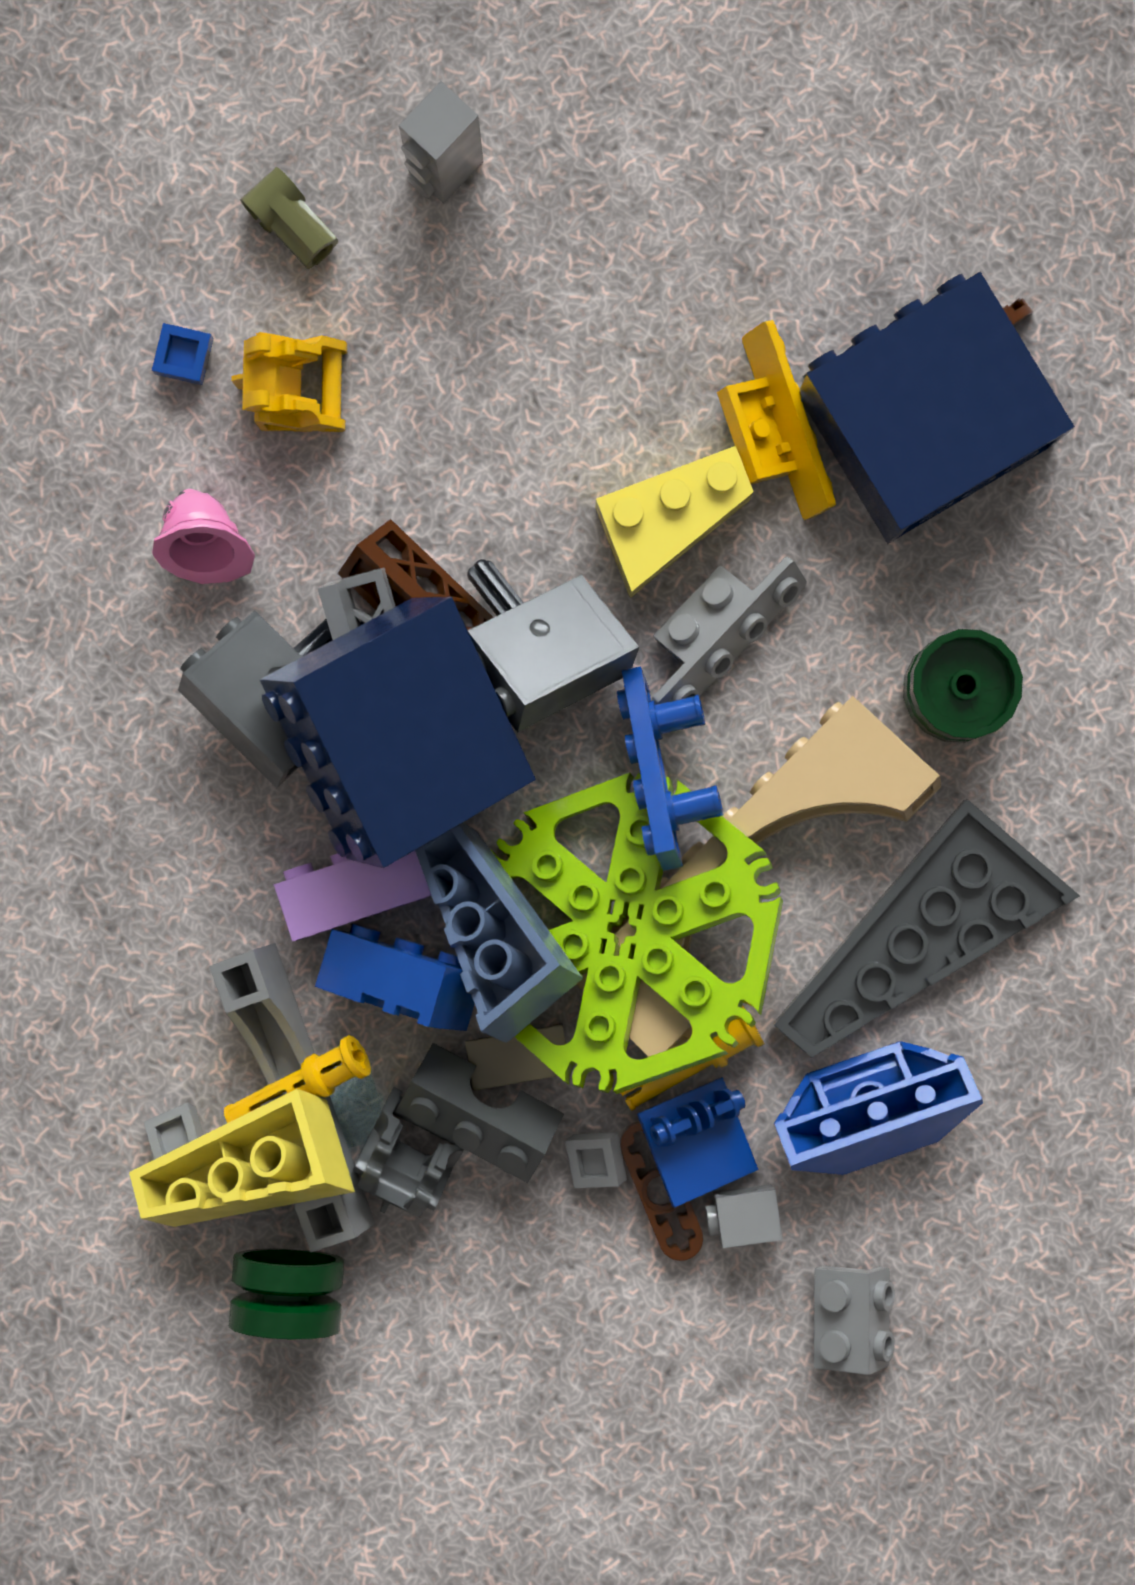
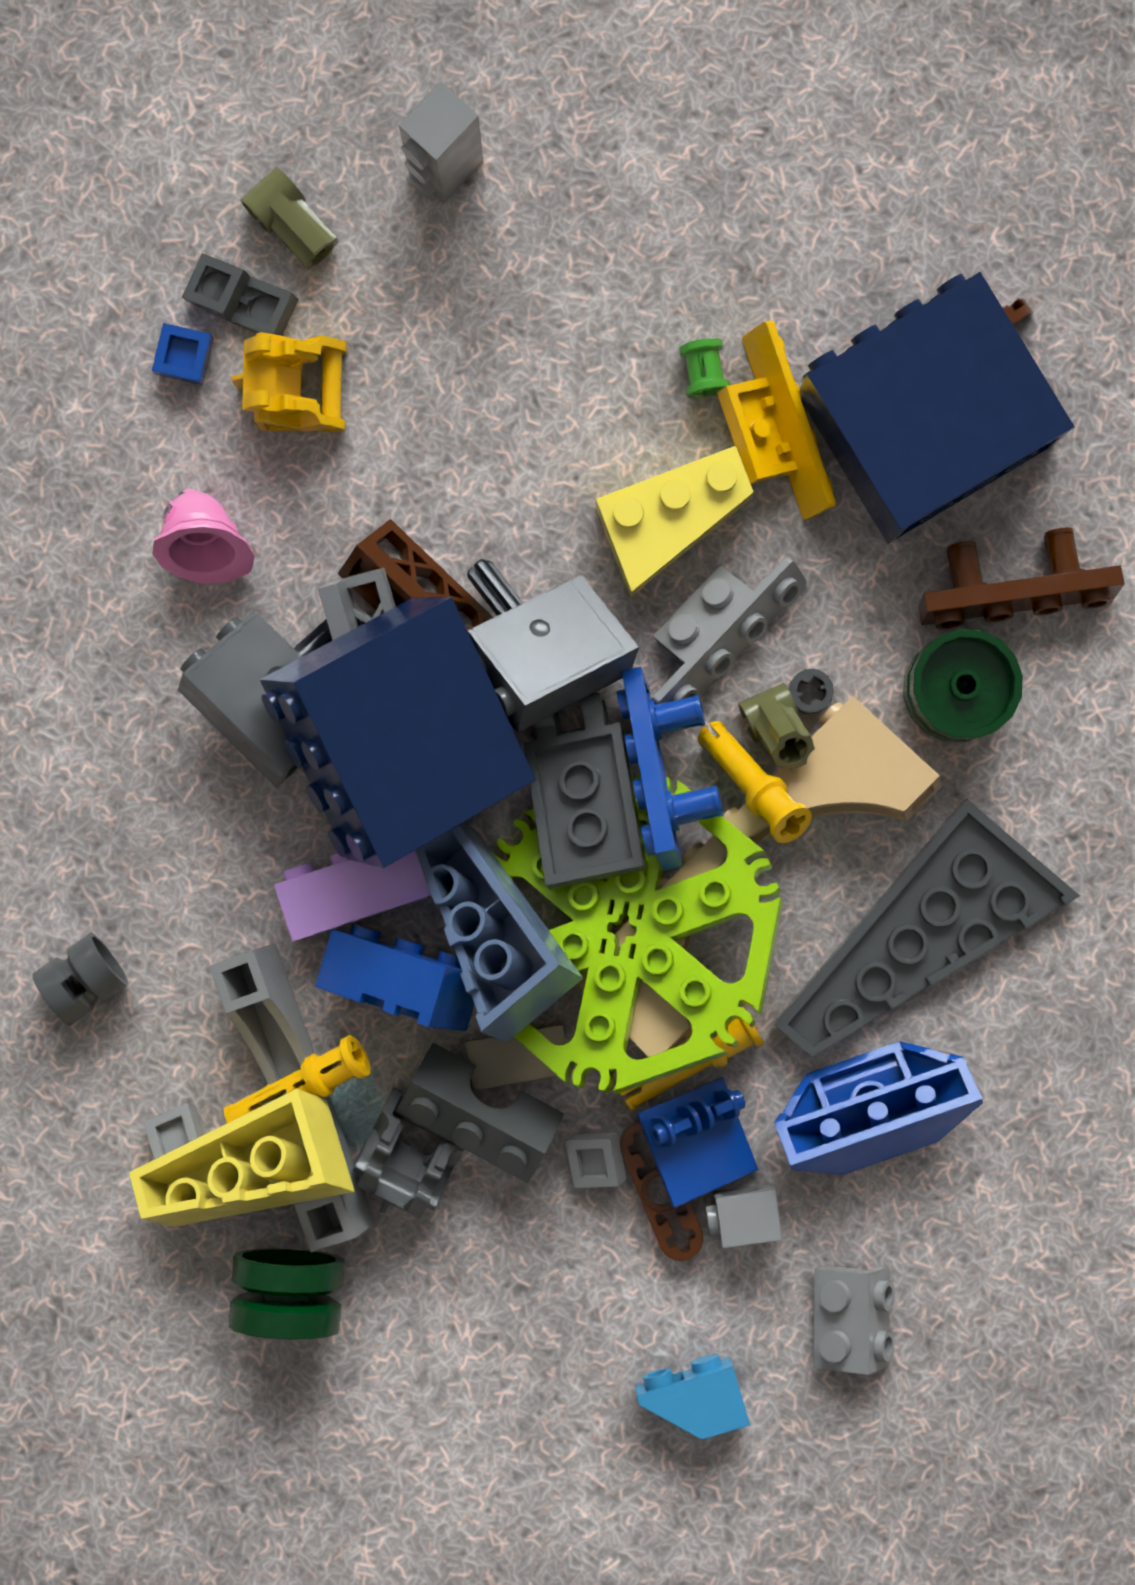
(95, 970): none -> dark grey wheel
(239, 297): none -> dark grey slope
(584, 799): none -> dark grey tile
(694, 354): none -> bright green bush
(698, 1399): none -> dark azure slope
(764, 794): none -> yellow pin
(778, 726): none -> olive piece
(805, 677): none -> dark grey bush
(1000, 600): none -> reddish brown plate

